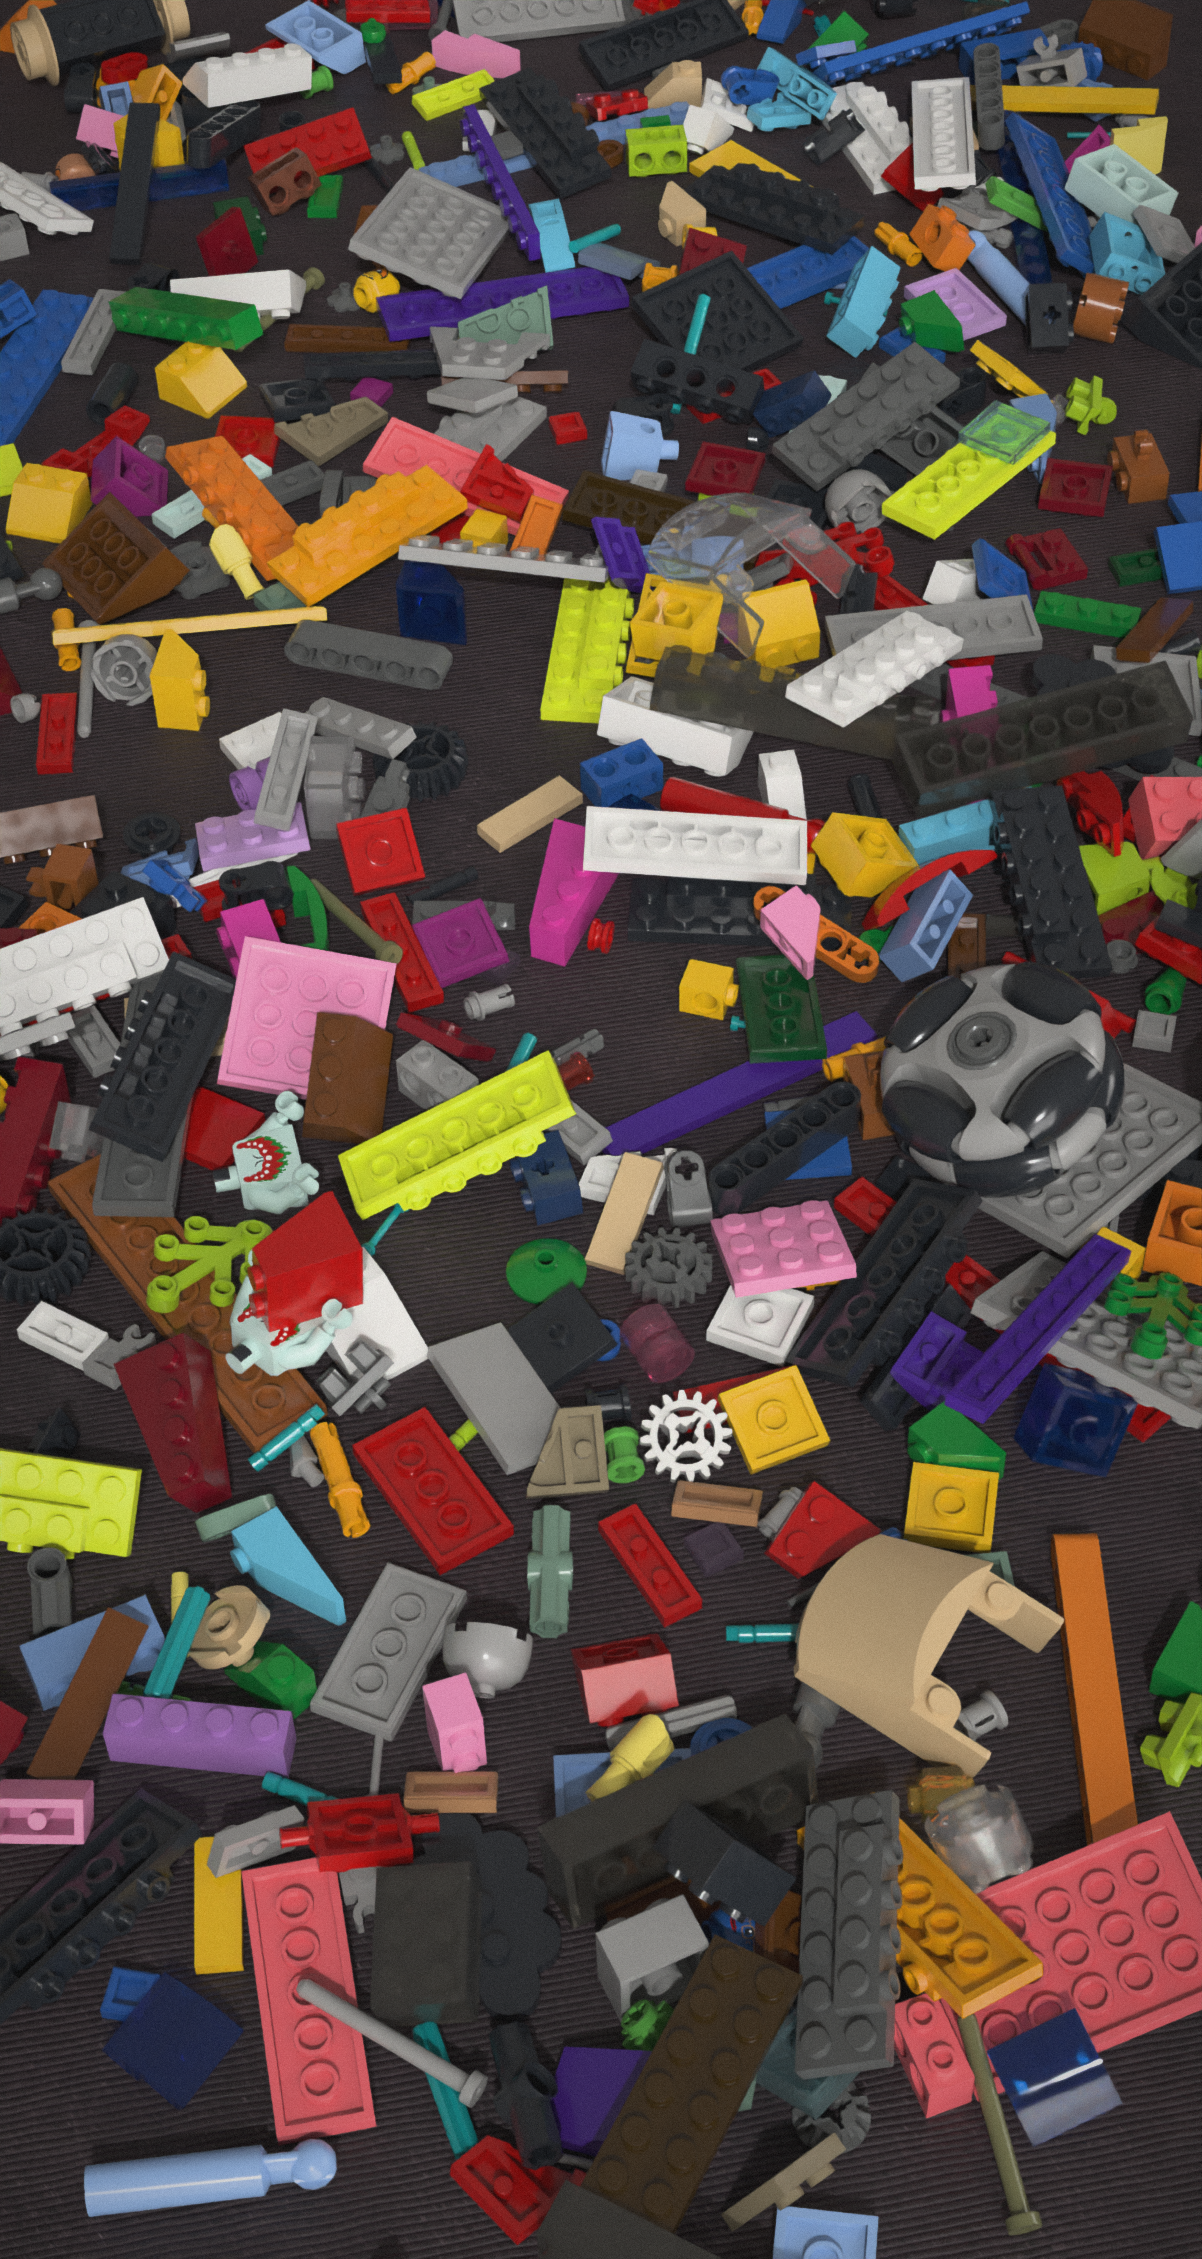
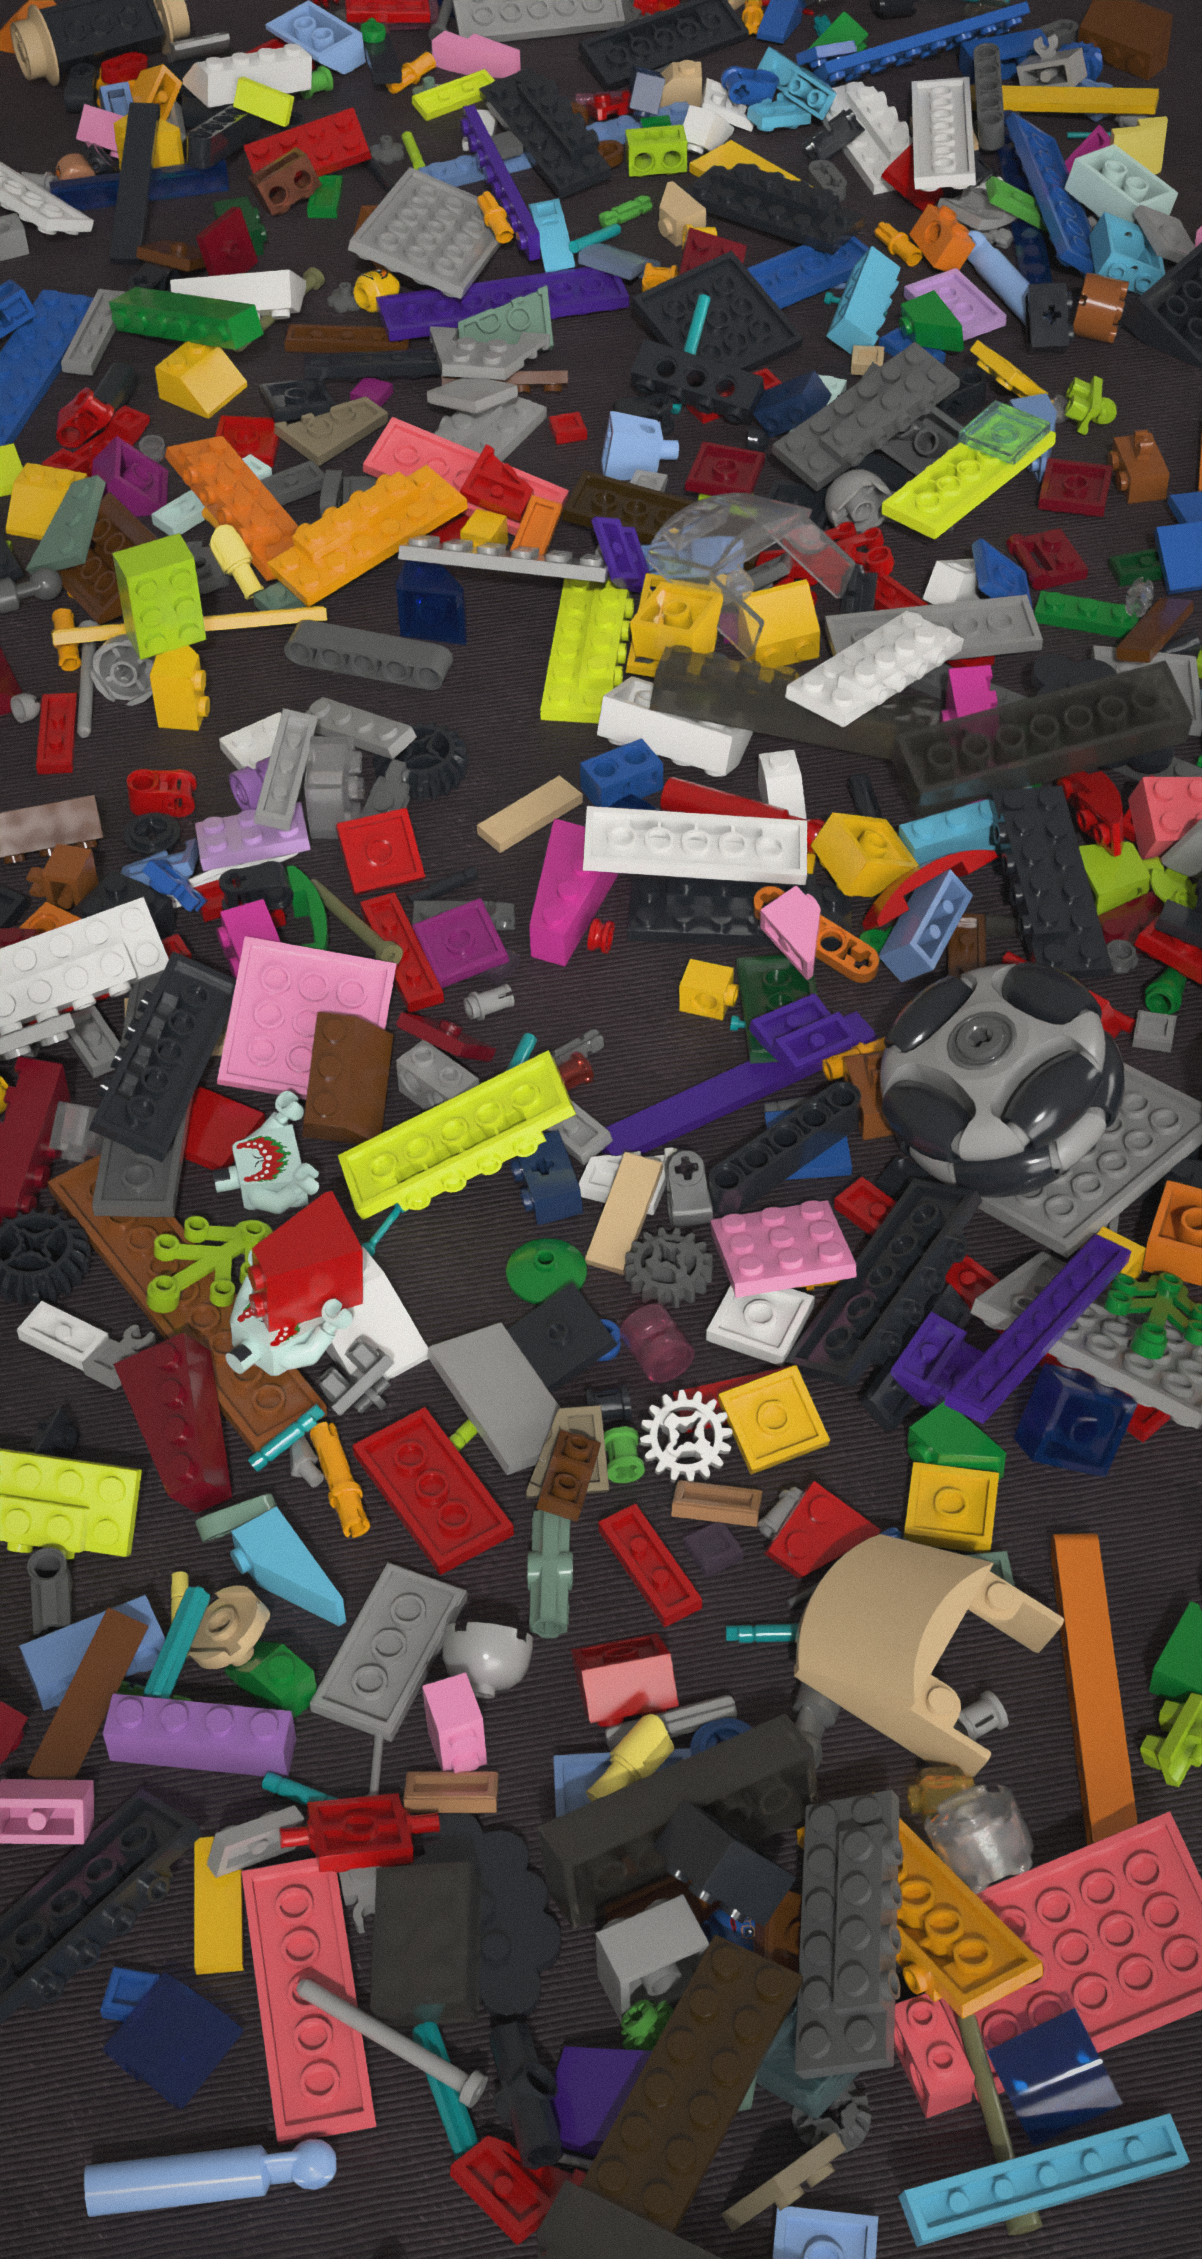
(71, 528): none -> sand green wing
(82, 419): none -> red piece
(159, 596): none -> lime brick
(159, 792): none -> red piece
(172, 254): none -> reddish brown plate
(263, 101): none -> neon yellow tile
(495, 217): none -> light orange axle
(568, 1475): none -> reddish brown slope
(626, 211): none -> bright green axle
(645, 91): none -> slope
(803, 1033): none -> dark purple slope
(824, 175): none -> dark grey beam
(864, 356): none -> tan plate
(1042, 2179): none -> medium azure plate
(1137, 604): none -> clear pin

